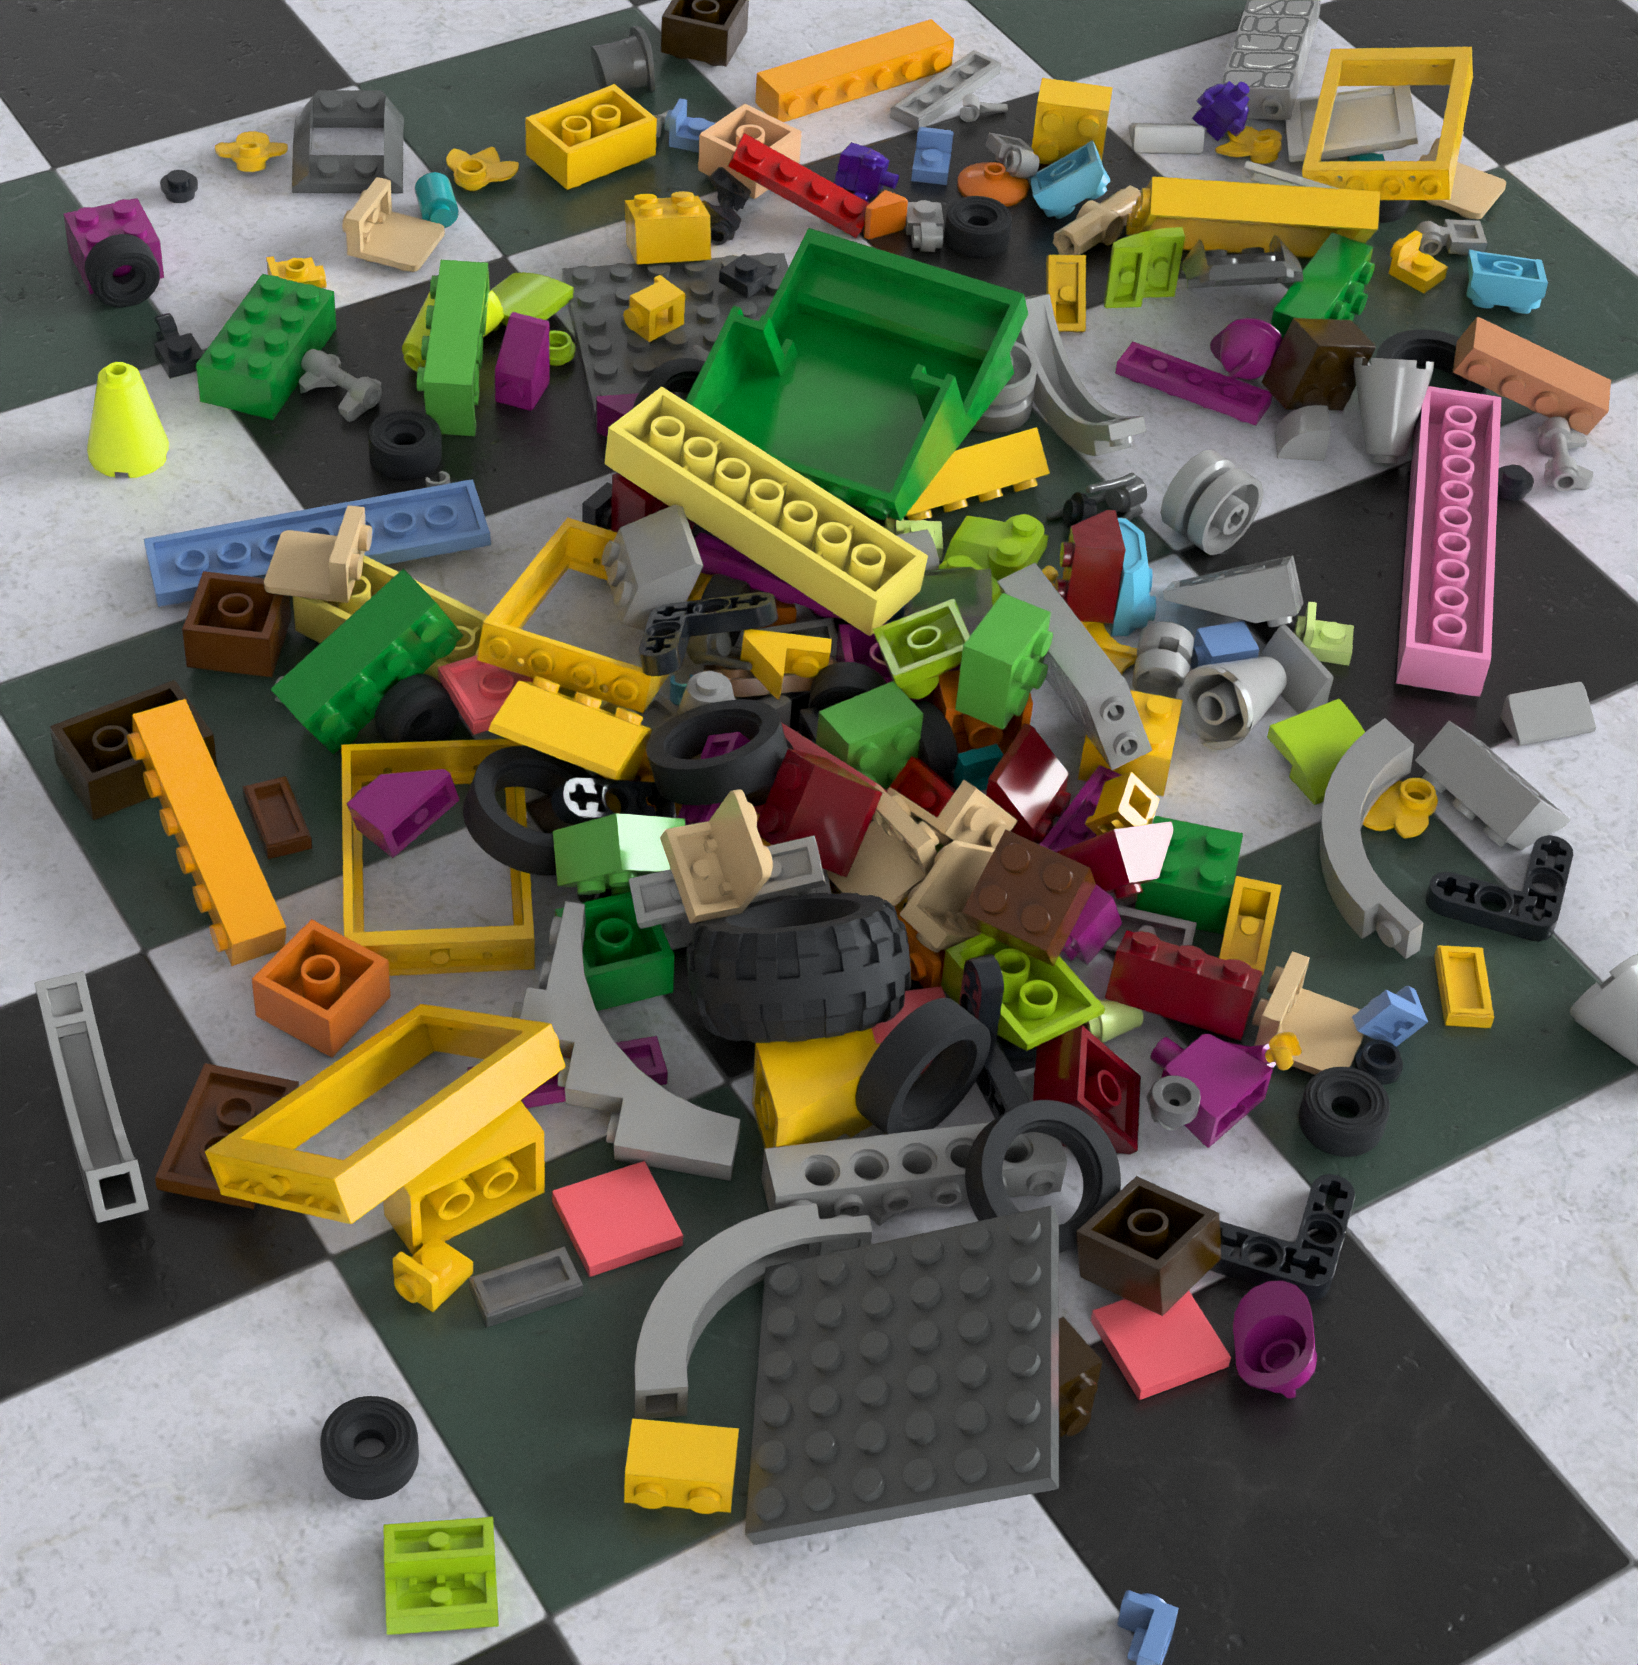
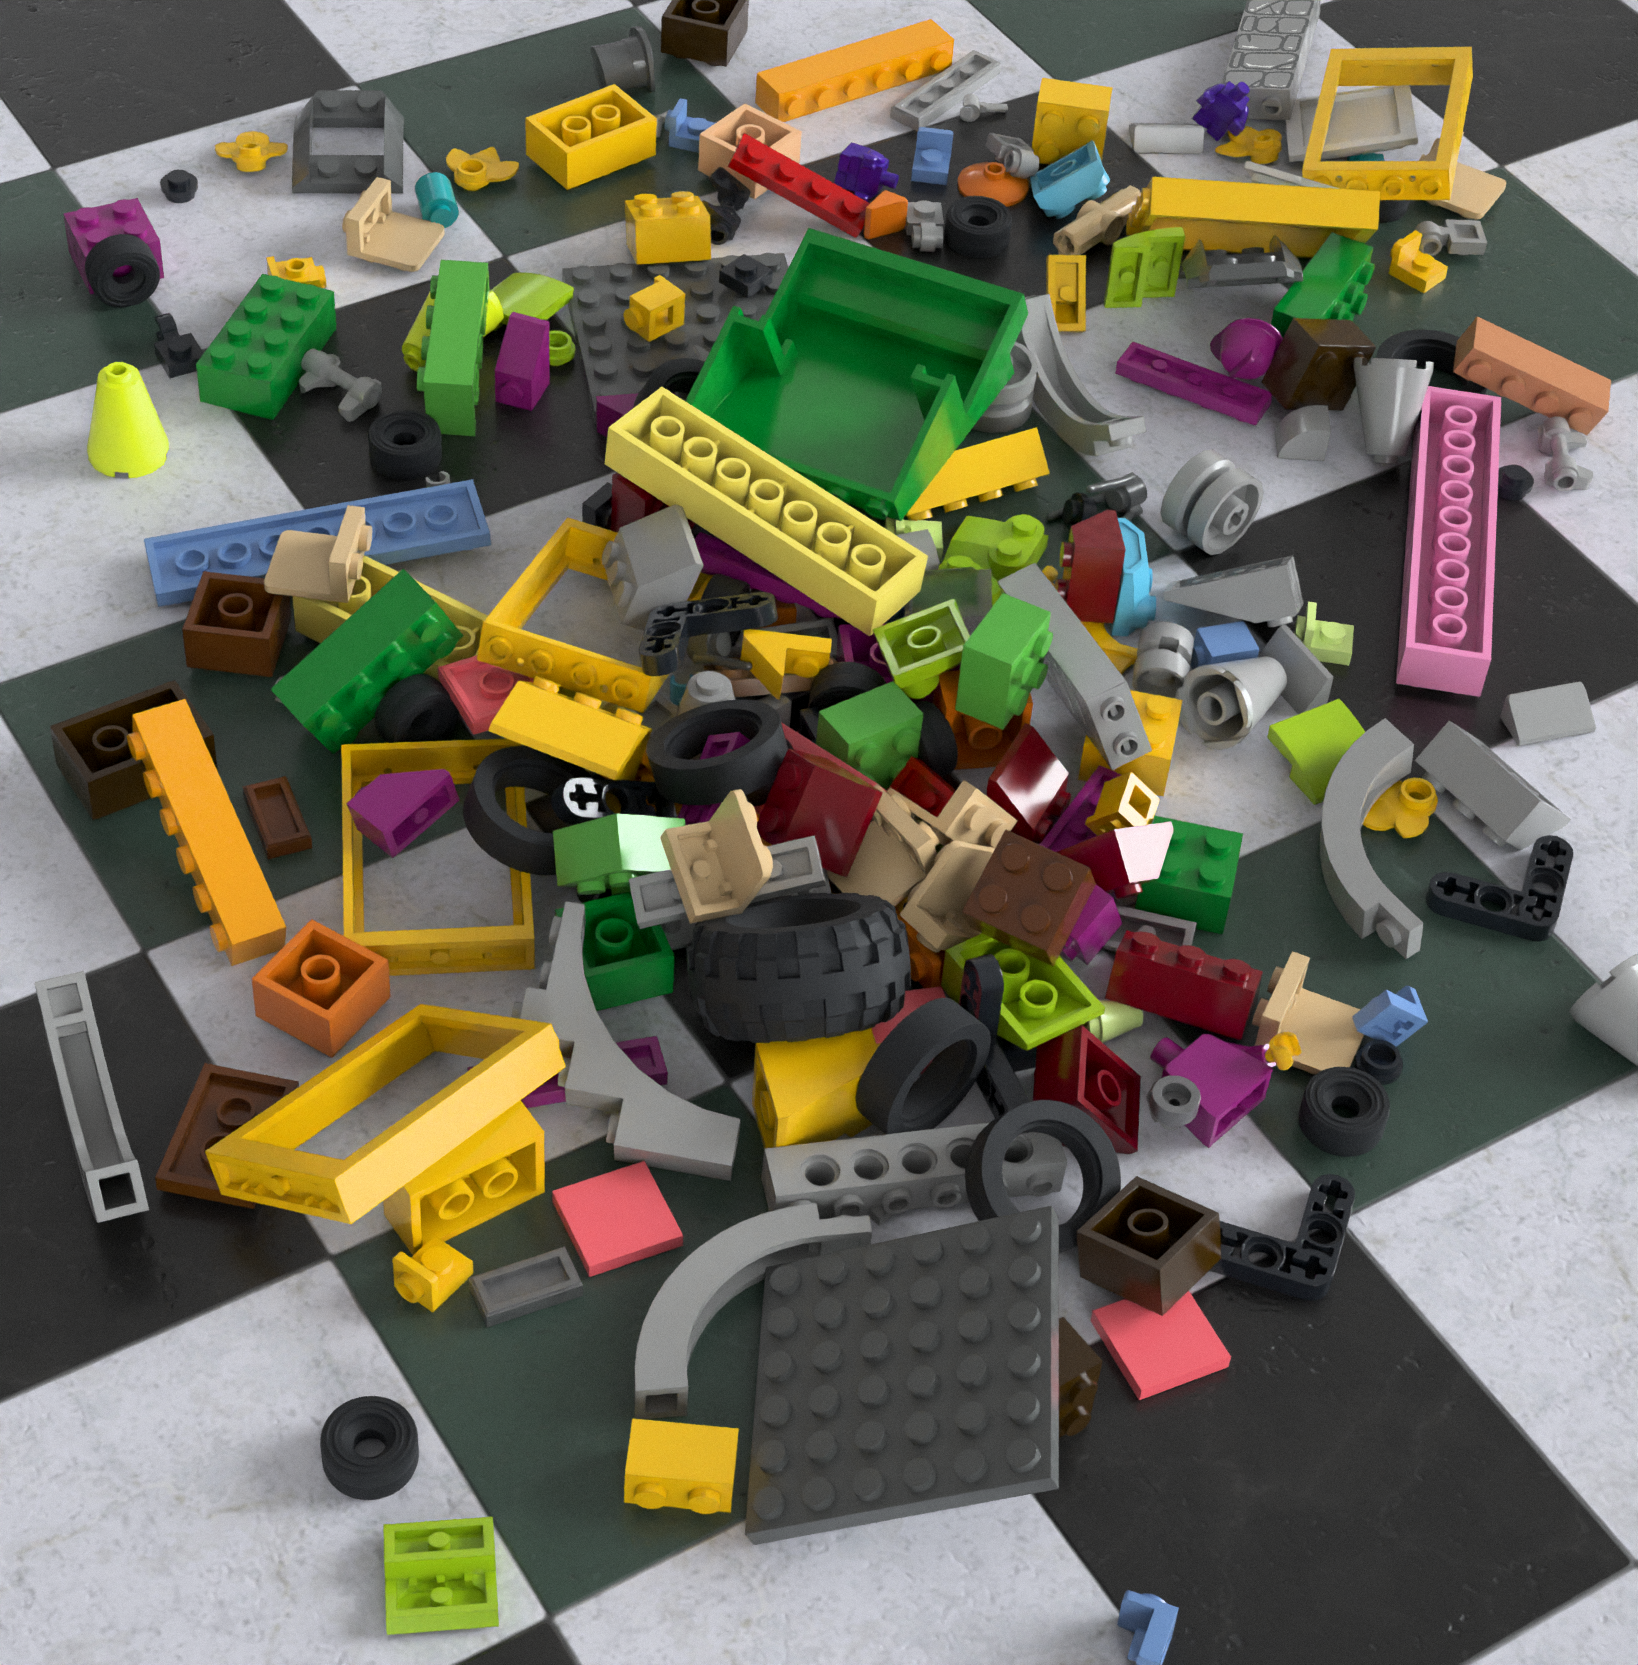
(977, 766): teal plate -> none
(1250, 922): yellow slope -> none
(1275, 1338): magenta piece -> none
(1463, 986): yellow tile -> none
(1505, 281): medium azure slope -> none

